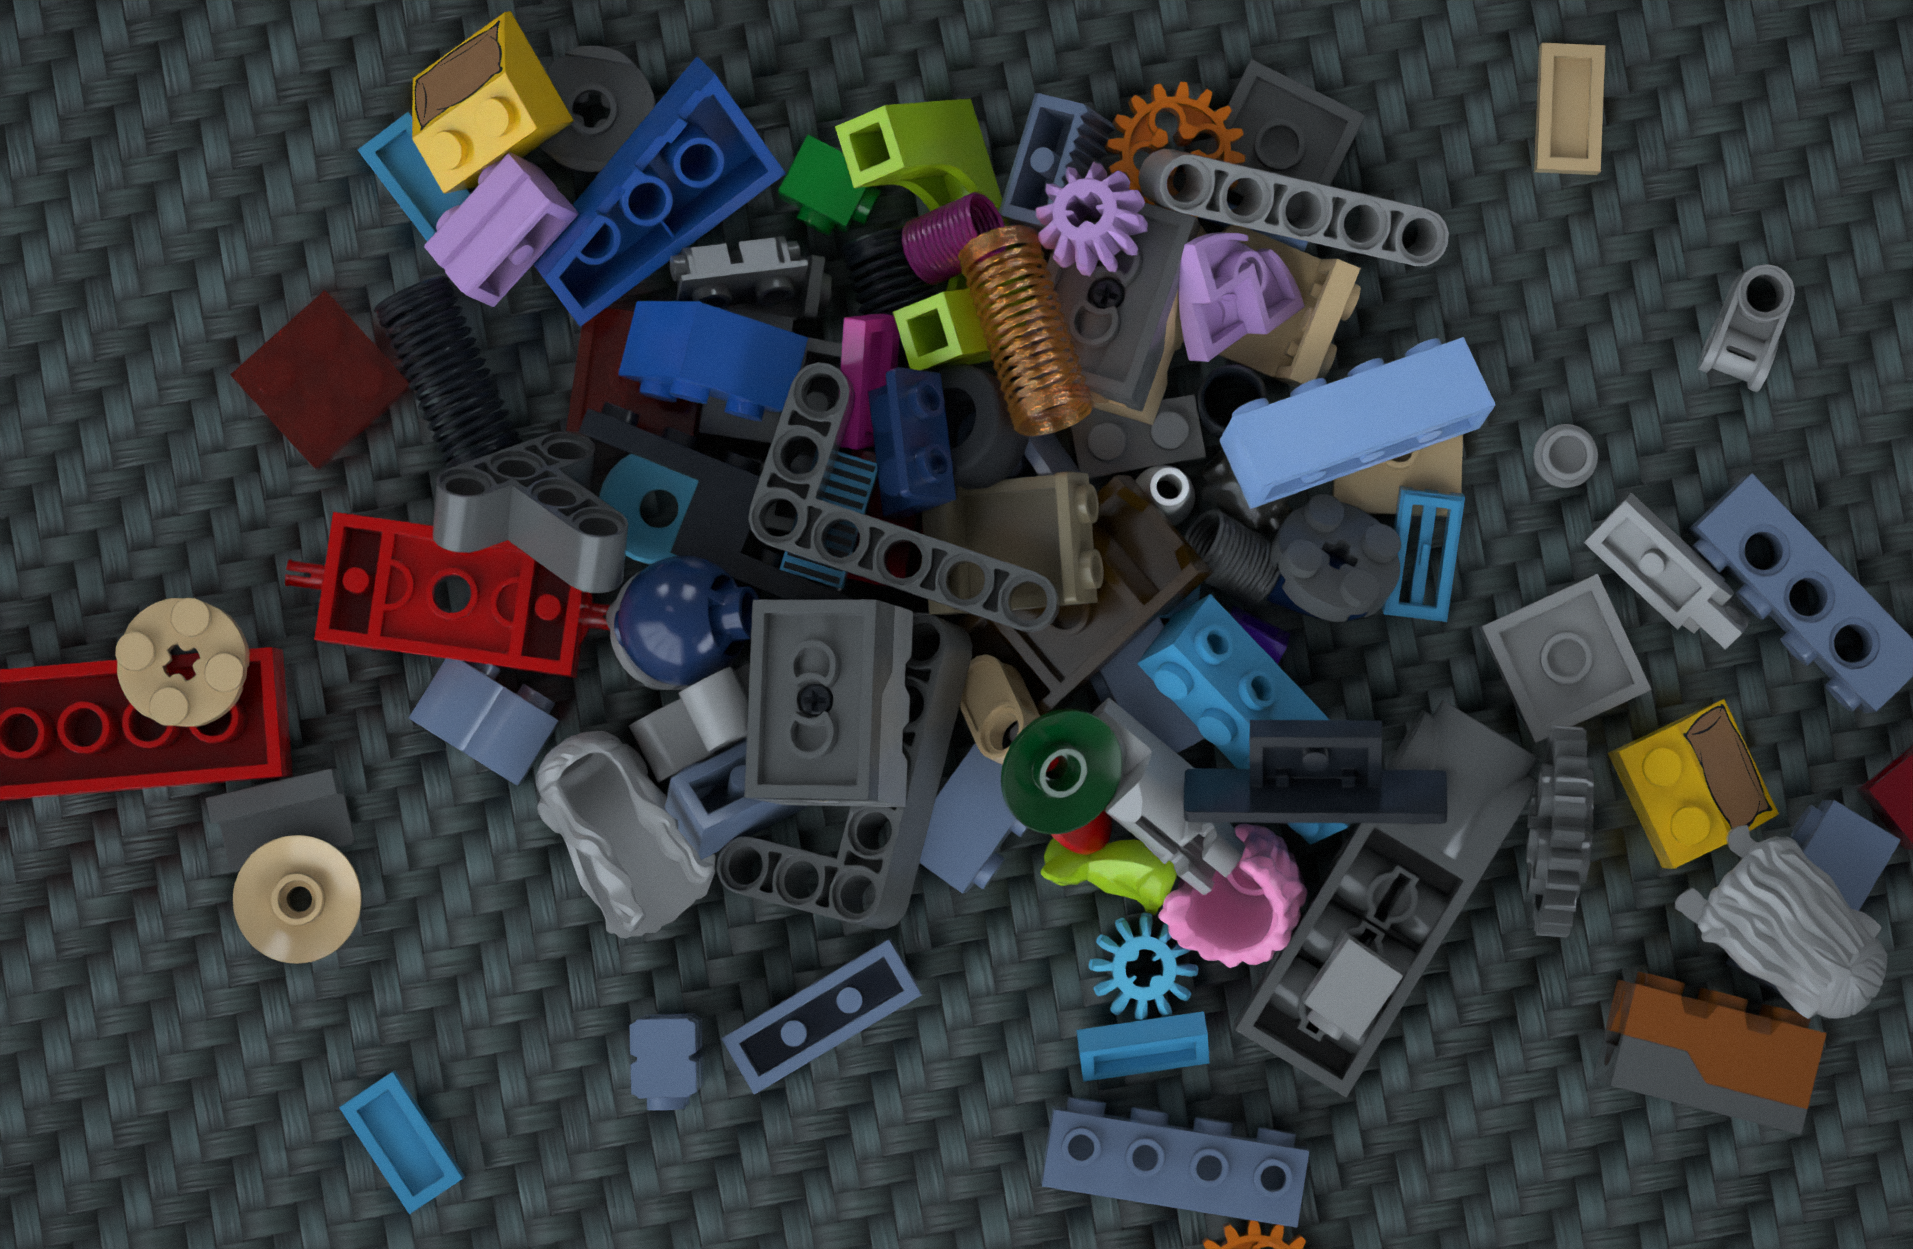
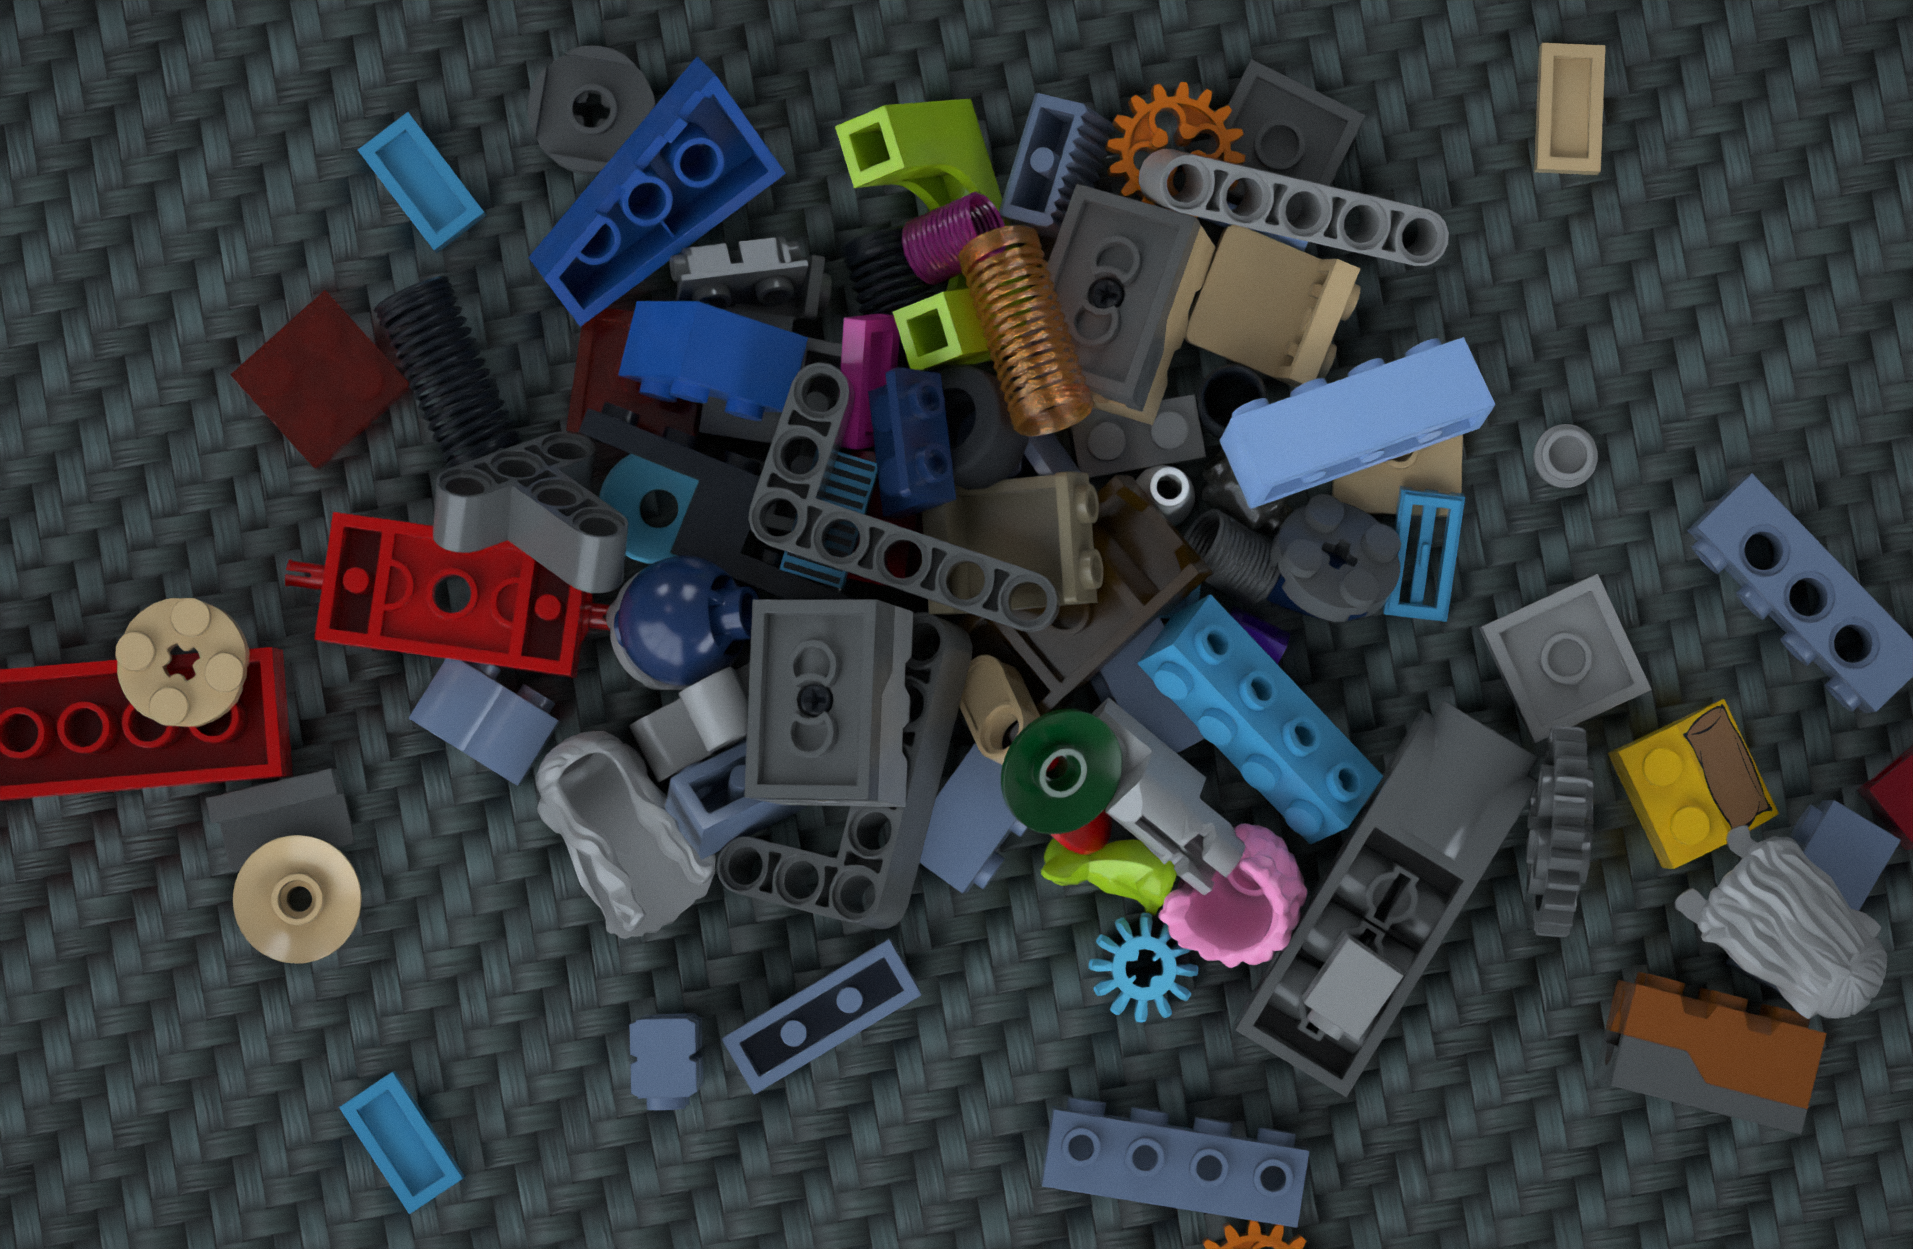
(482, 104): yellow slope -> none
(500, 229): lavender brick -> none
(824, 190): green brick -> none
(1096, 197): lavender gear -> none
(1143, 1046): dark azure tile -> none
(1231, 293): lavender brick -> none
(1315, 776): black bracket -> none
(1667, 572): light grey hinge -> none
(1748, 330): light grey piece -> none

